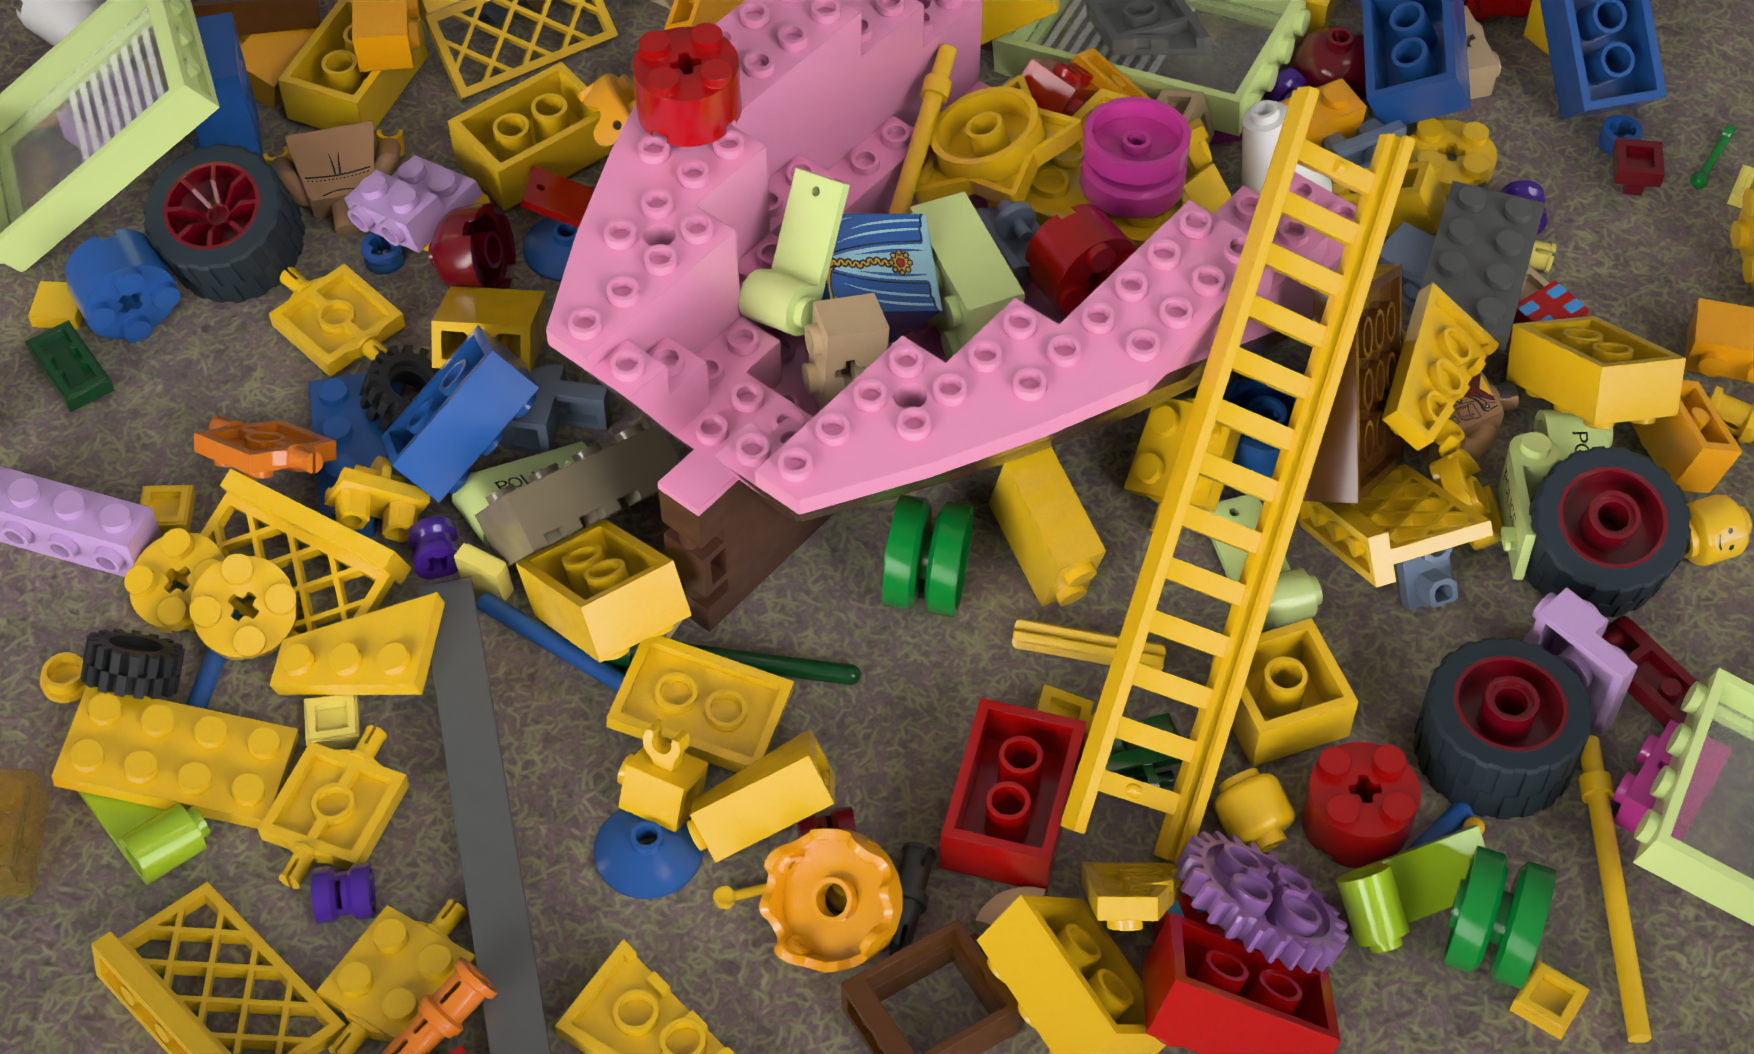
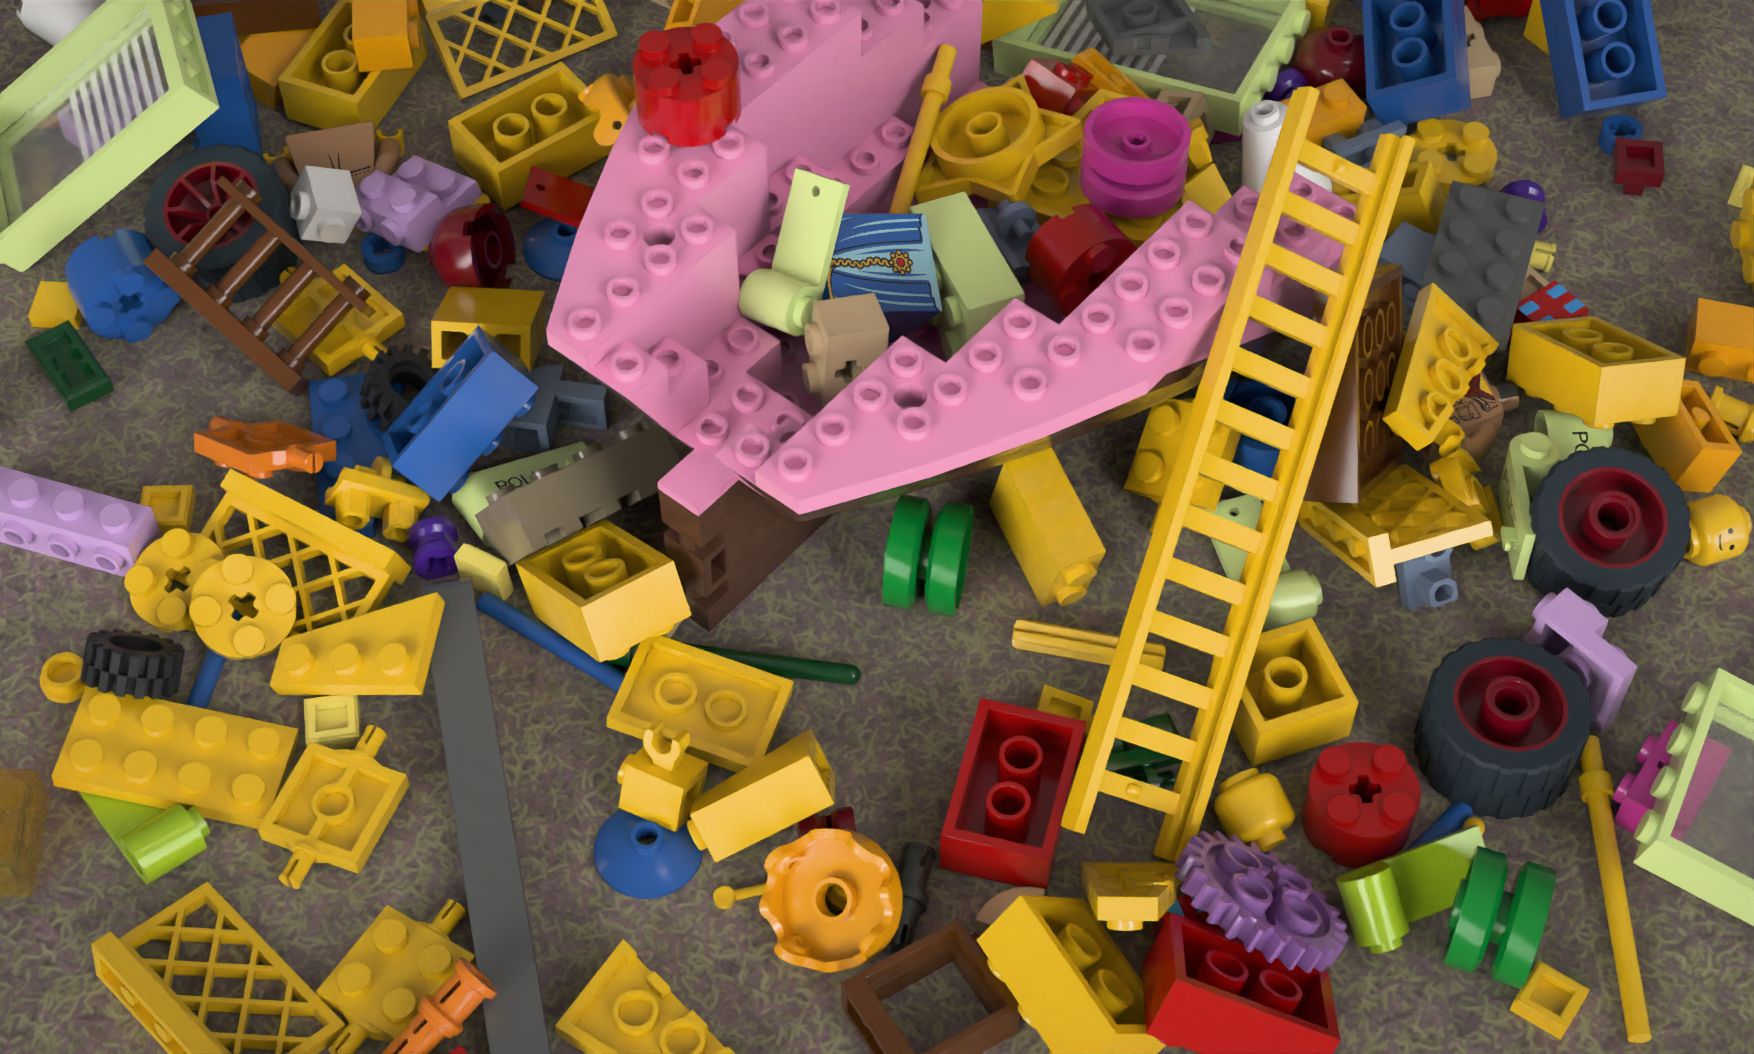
(215, 300): none -> reddish brown fence
(324, 204): none -> white brick
(343, 893): dark purple wheel -> none
(1659, 679): dark red plate -> none
(1700, 178): green hinge -> none

